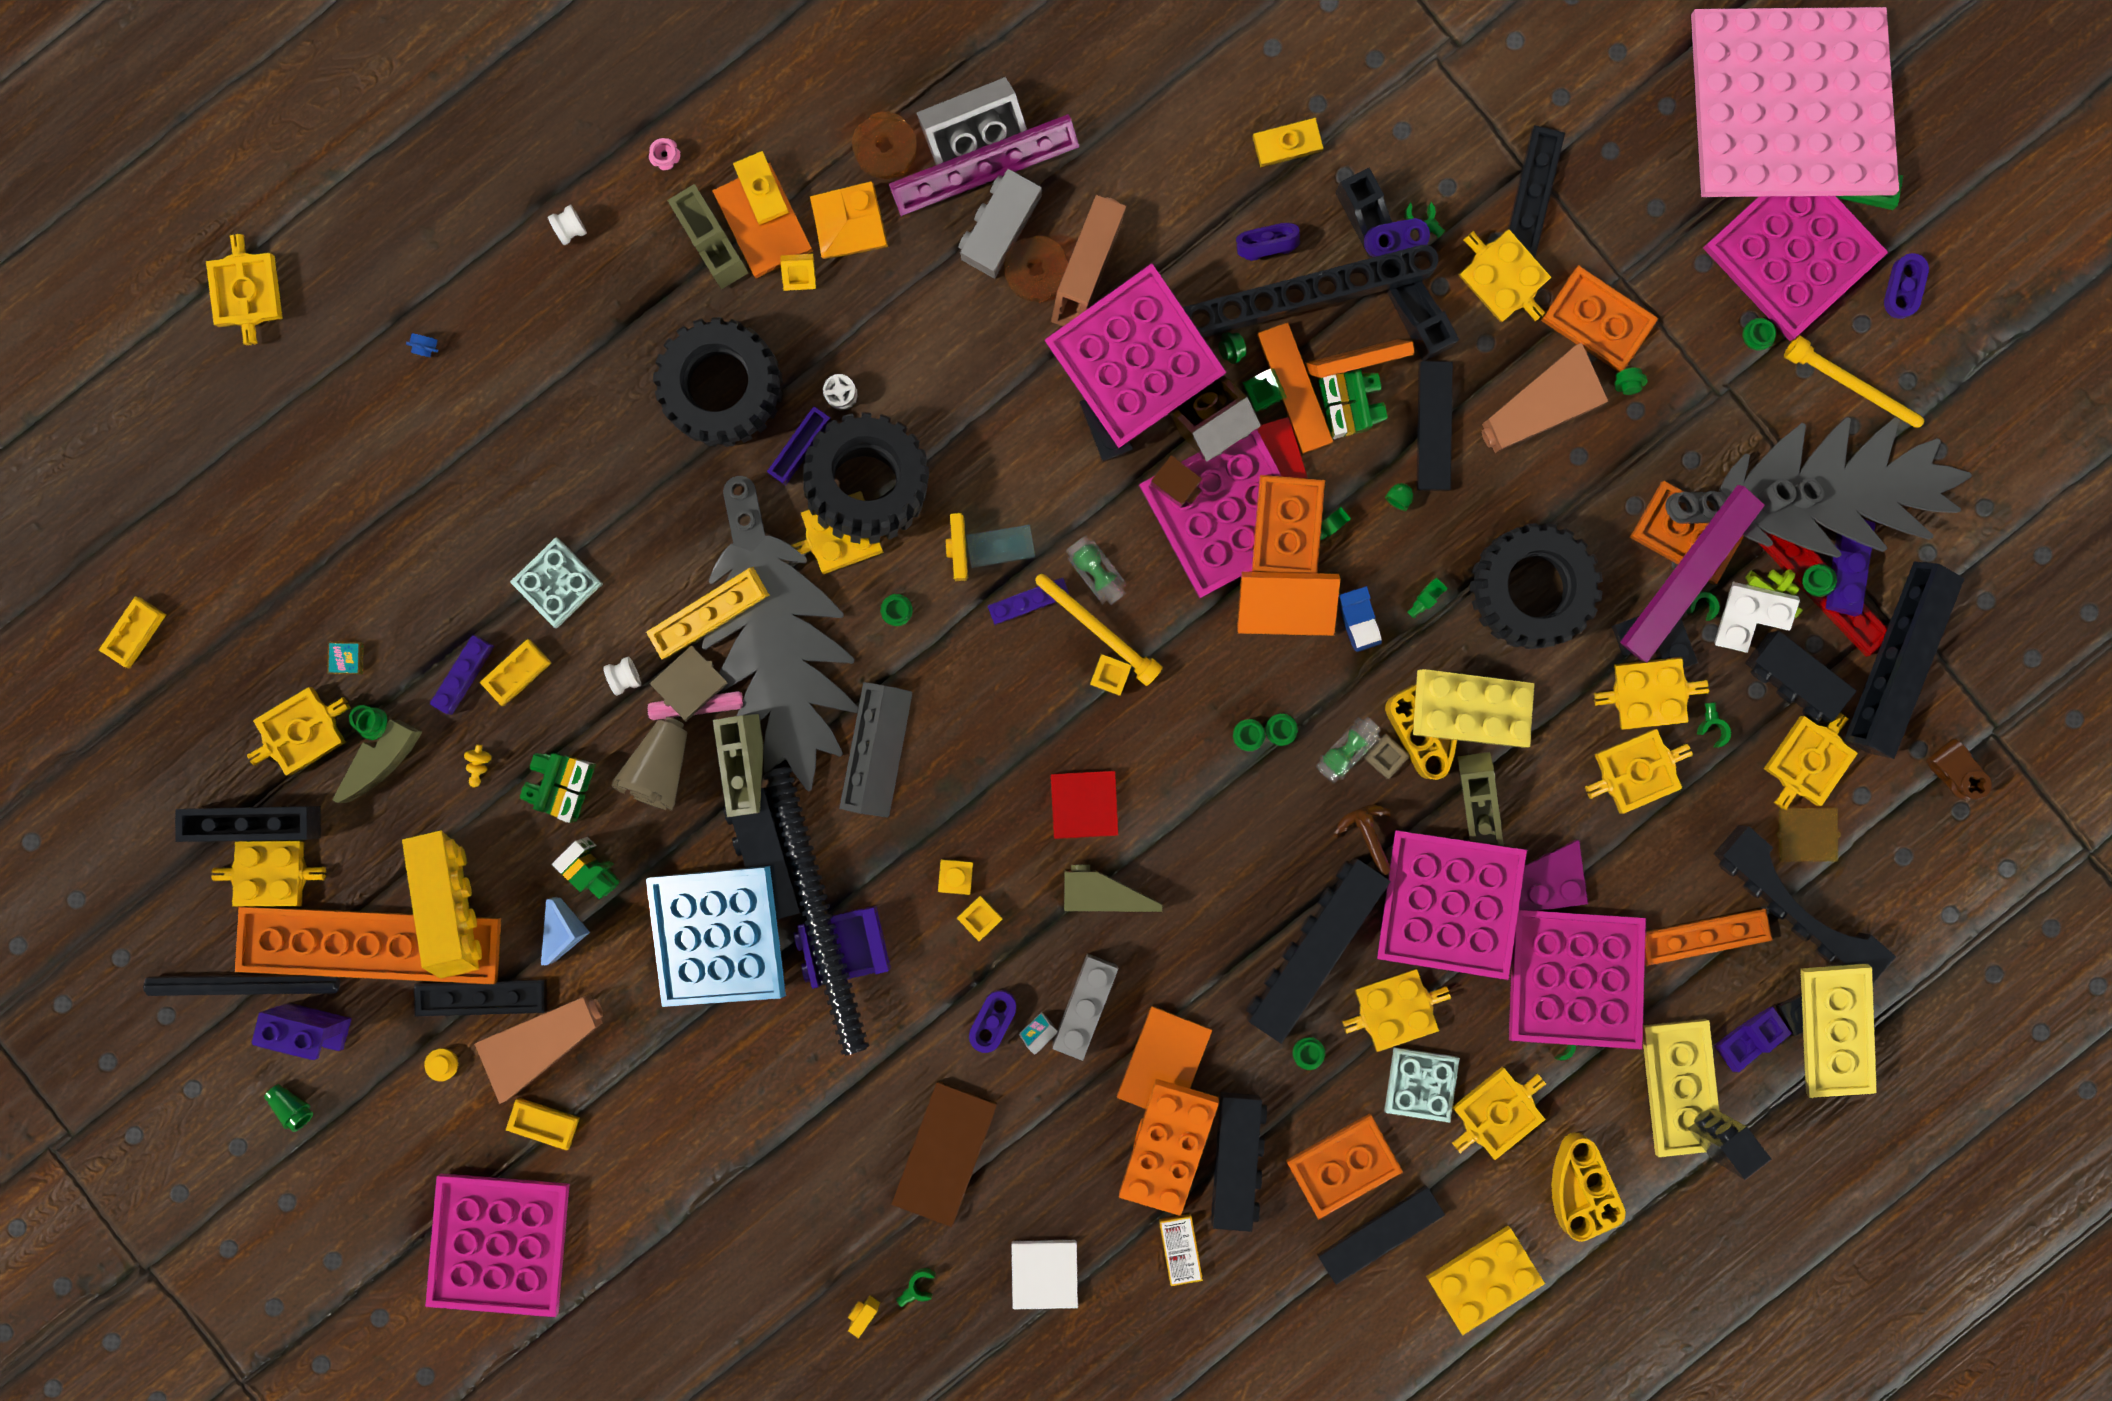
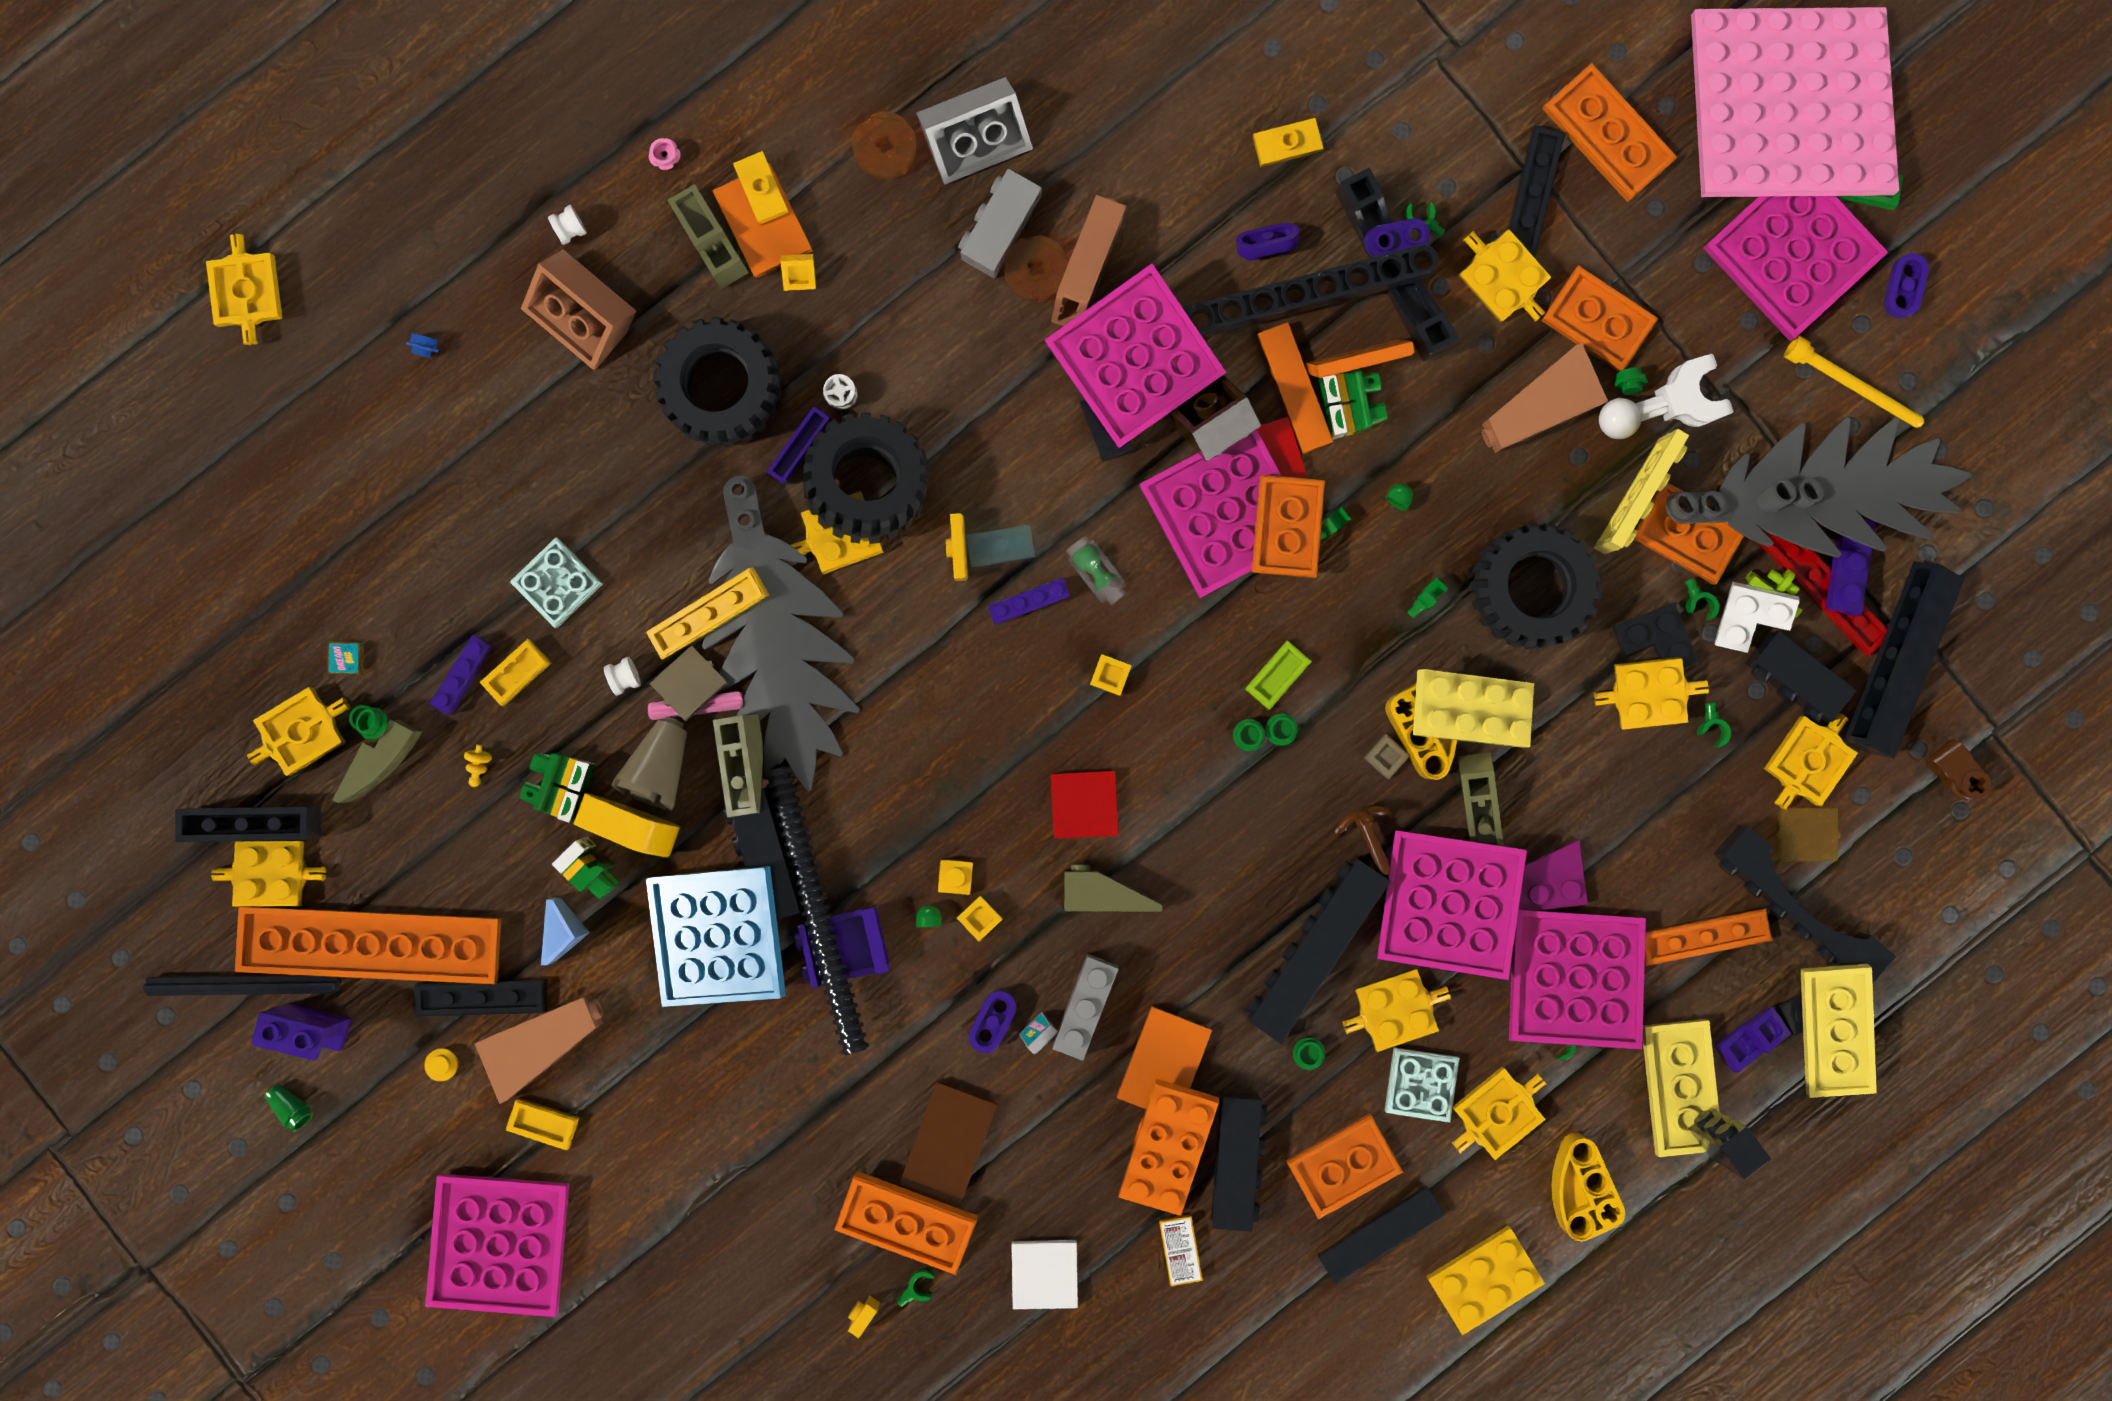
(132, 632): yellow plate -> none
(441, 904): yellow brick -> none
(577, 308): none -> nougat slope
(627, 826): none -> yellow beam
(848, 221): light orange plate -> none
(876, 750): dark grey panel -> none
(896, 610): green plate -> none
(906, 1222): none -> orange tile
(928, 917): none -> green hinge
(984, 165): magenta tile -> none
(1145, 668): yellow piece -> none
(1177, 482): reddish brown brick -> none
(1232, 347): green plate -> none
(1264, 390): green tile -> none
(1278, 675): none -> lime tile
(1288, 603): orange tile -> none
(1339, 759): clear piece -> none
(1359, 619): blue leg -> none
(1434, 426): black tile -> none
(1609, 132): none -> orange tile
(1637, 500): none -> light yellow plate
(1638, 771): yellow plate -> none
(1676, 400): none -> white piece
(1692, 573): magenta tile -> none
(1759, 334): green plate -> none
(1819, 580): green plate -> none

